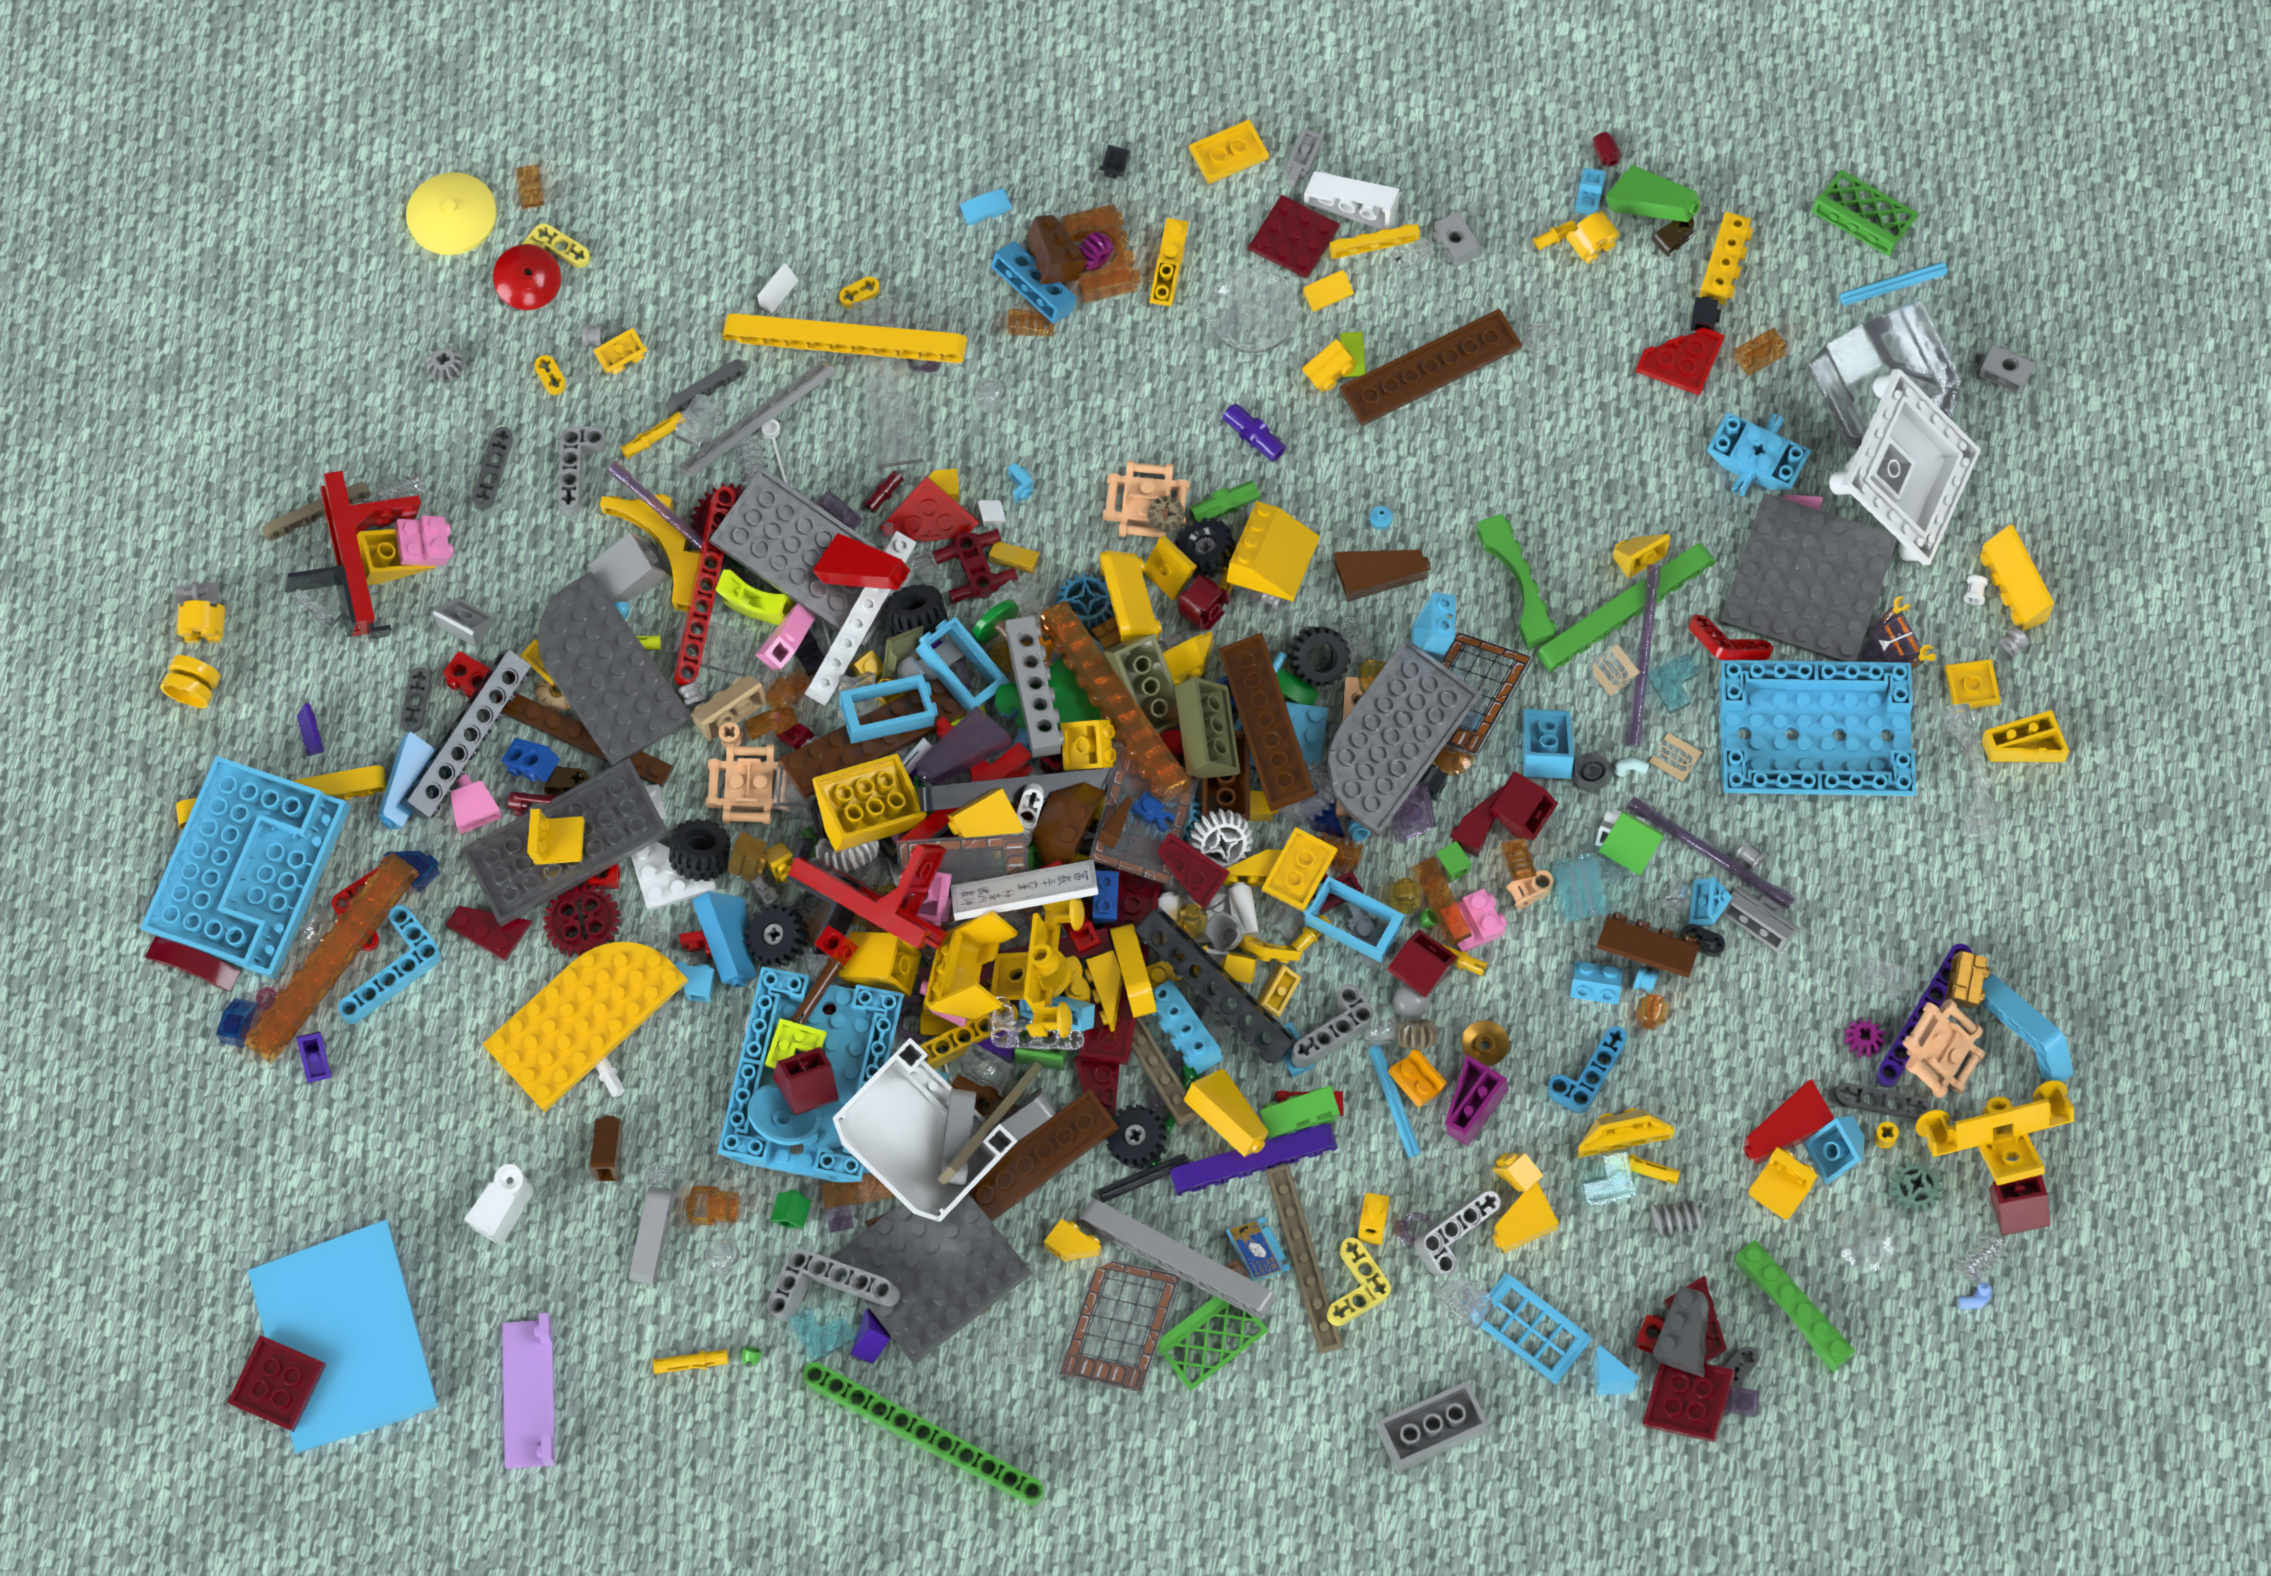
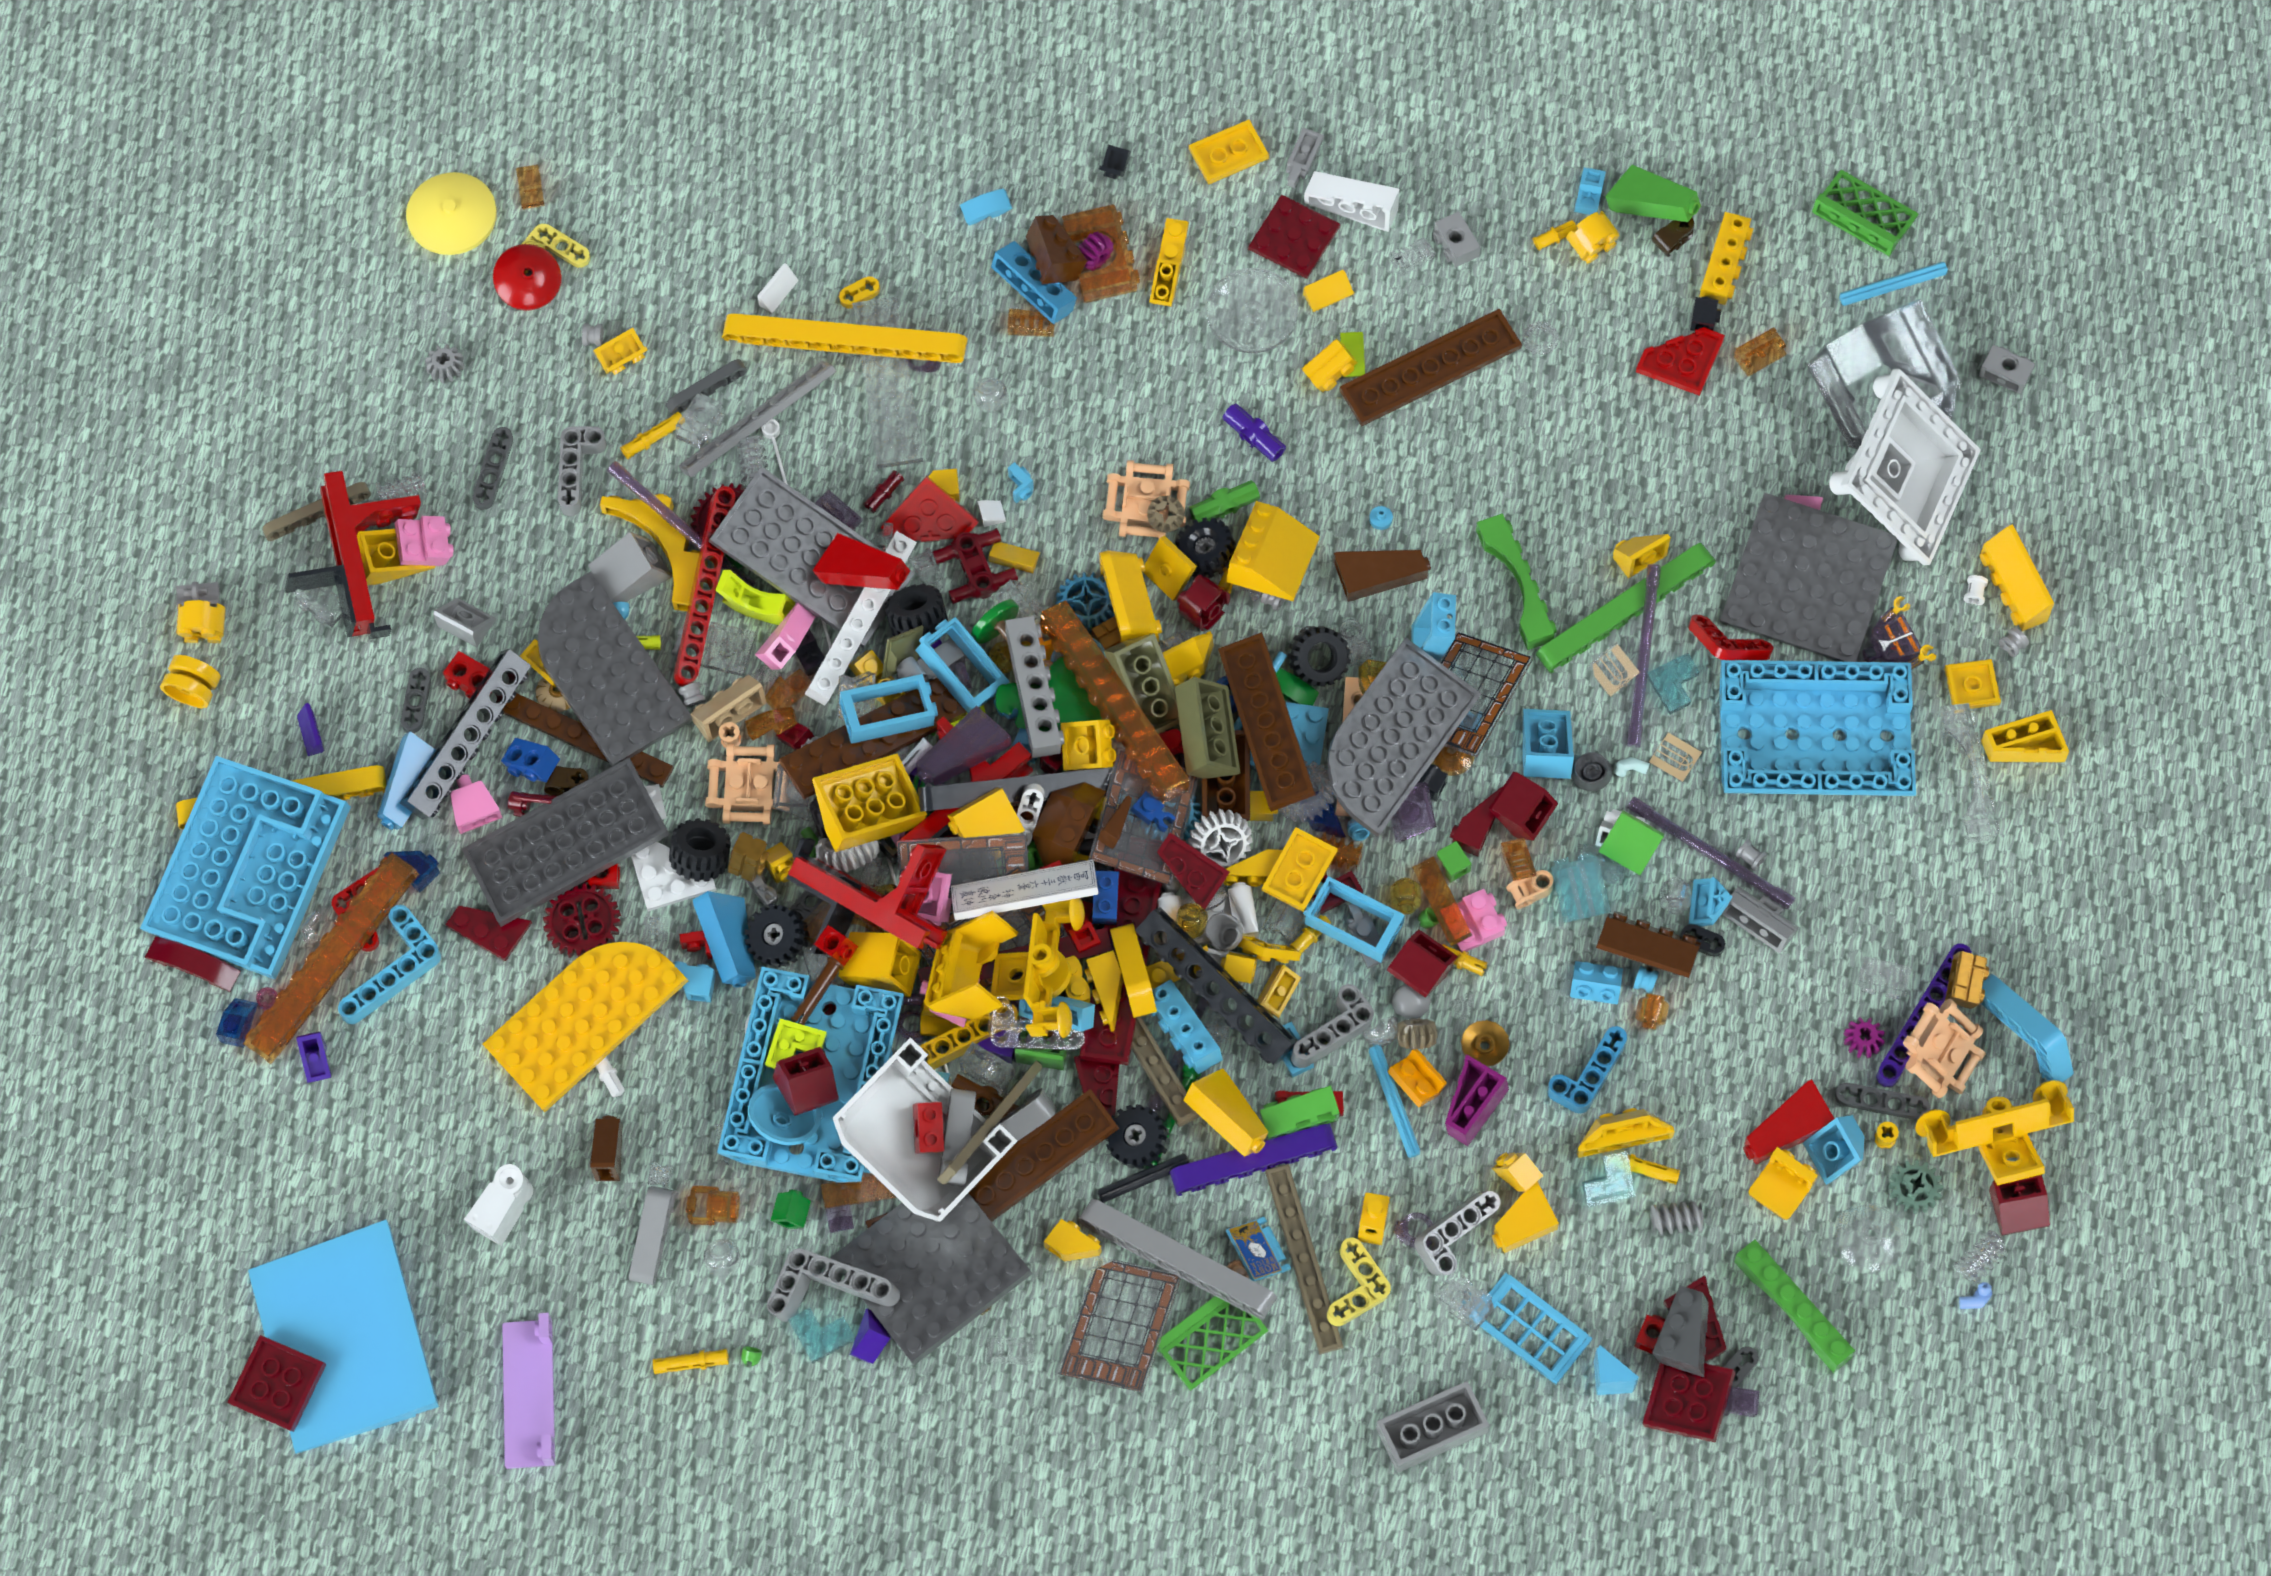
(554, 372): yellow beam -> none
(555, 838): yellow bracket -> none
(916, 1424): bright green beam -> none
(928, 1127): none -> red brick
(1375, 241): yellow plate -> none
(1606, 149): dark red brick -> none
(1778, 457): medium azure slope -> none

